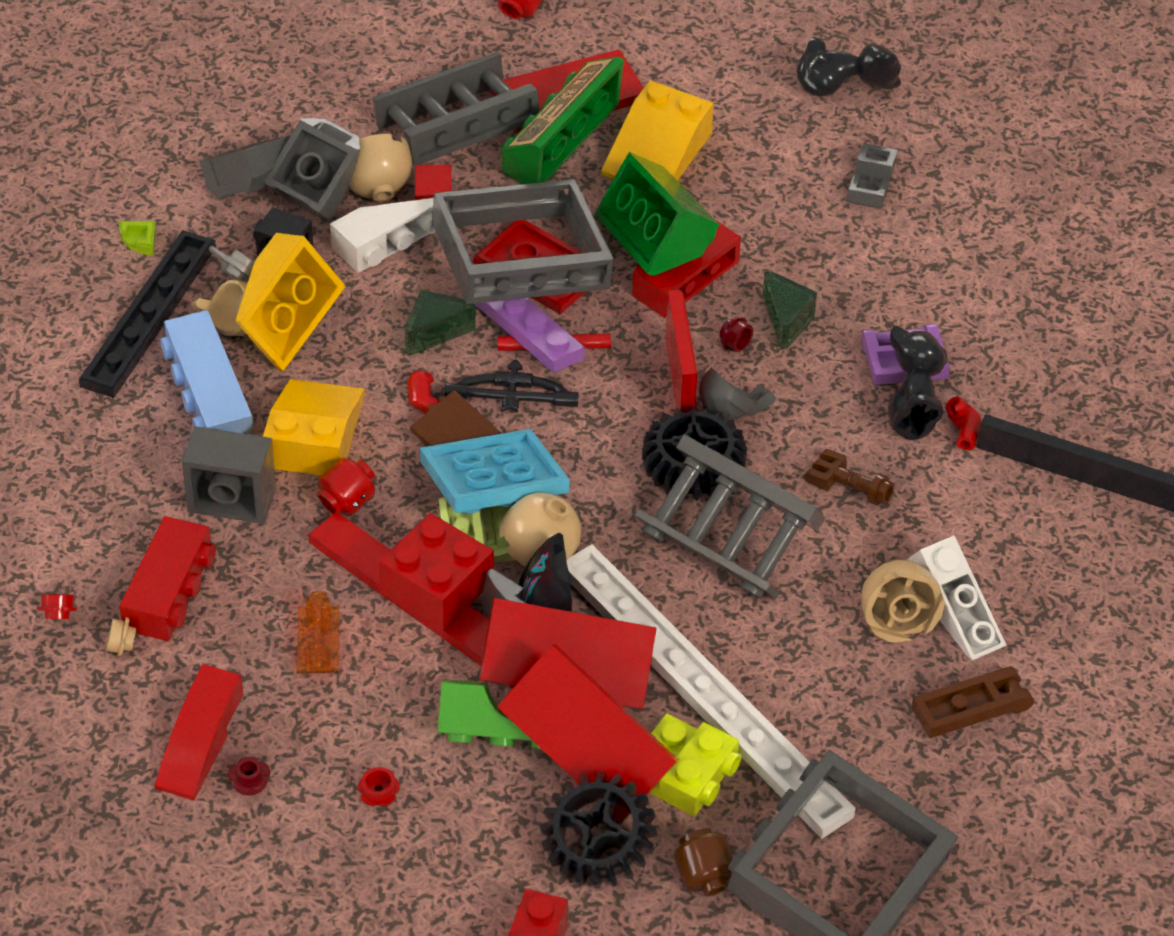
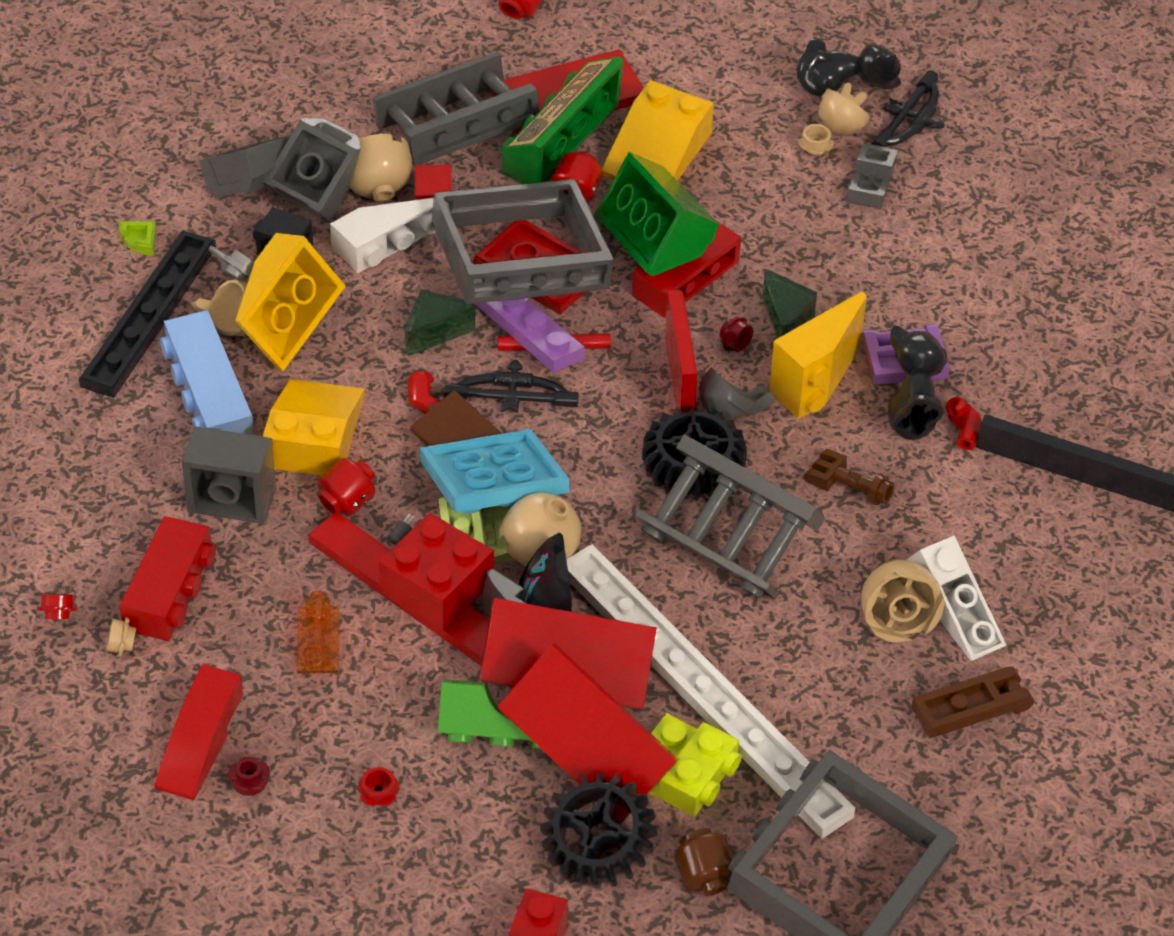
(400, 530): none -> dark grey piece
(581, 167): none -> red head
(816, 139): none -> tan plate
(816, 356): none -> yellow slope
(842, 111): none -> tan piece
(924, 116): none -> black piece

